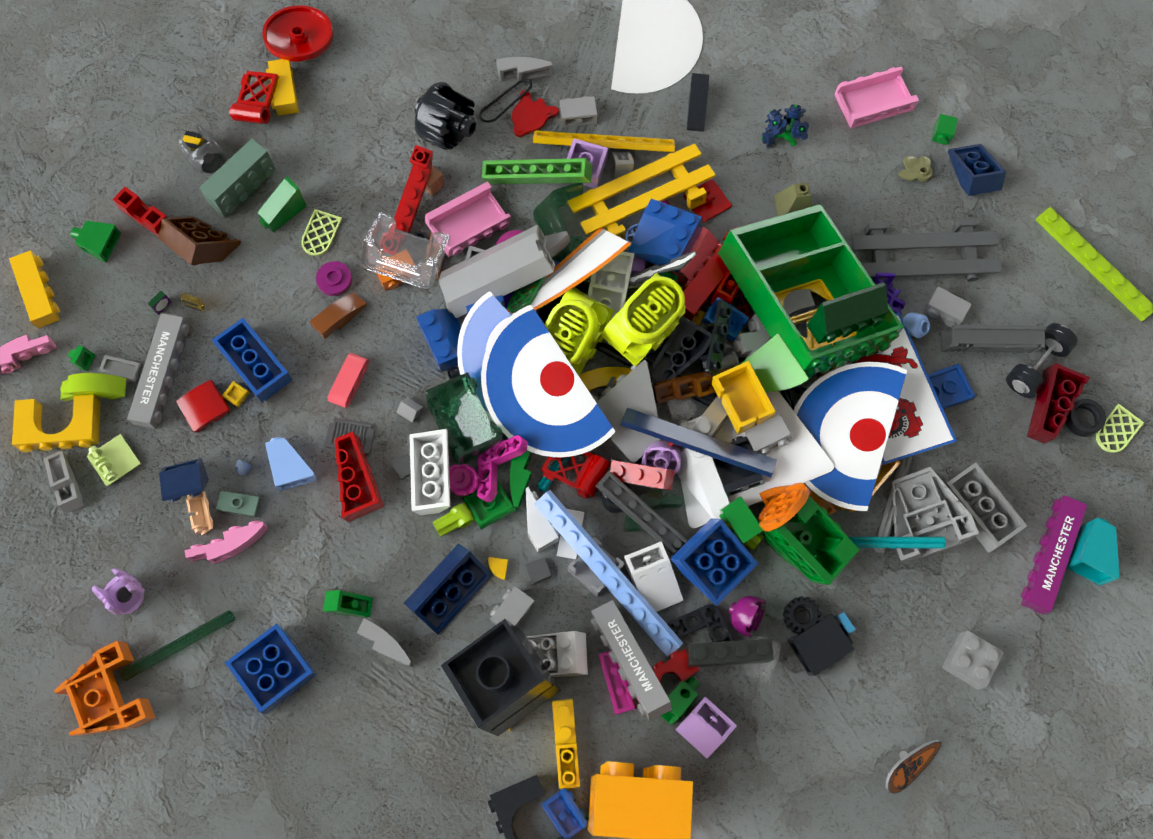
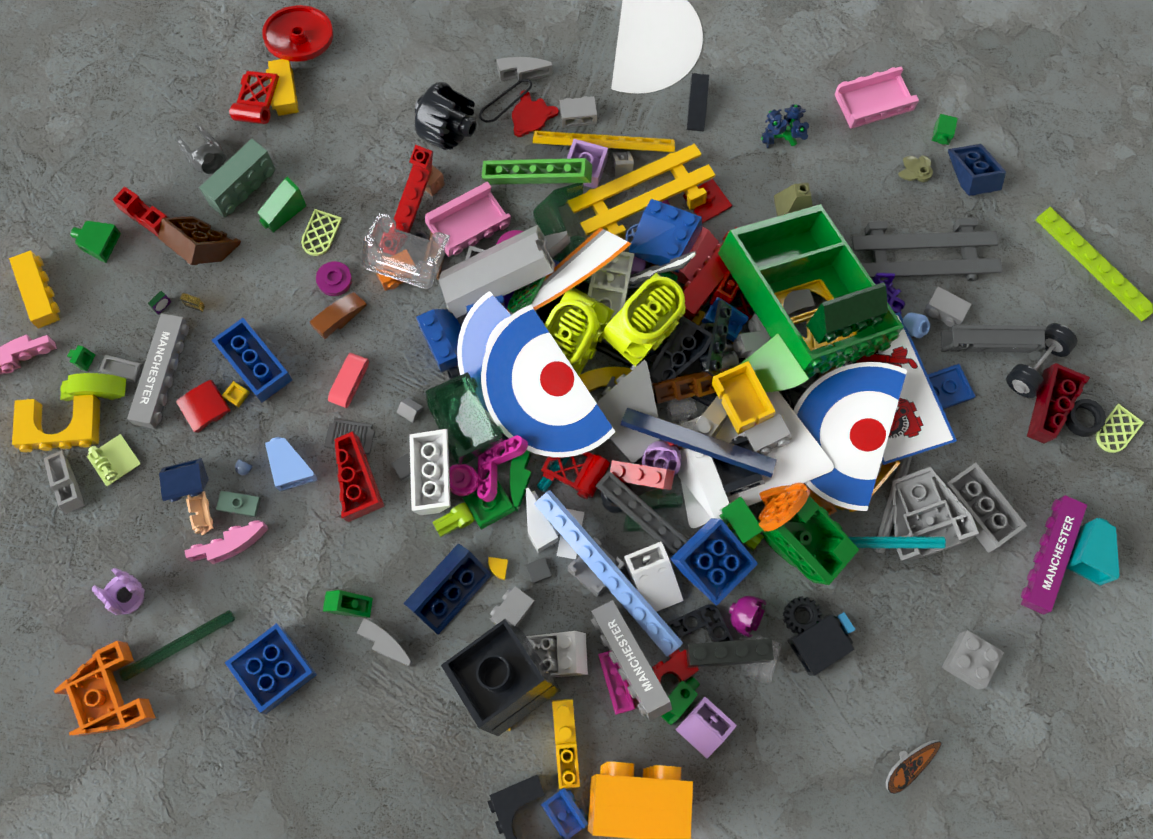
(193, 140): tile -> none

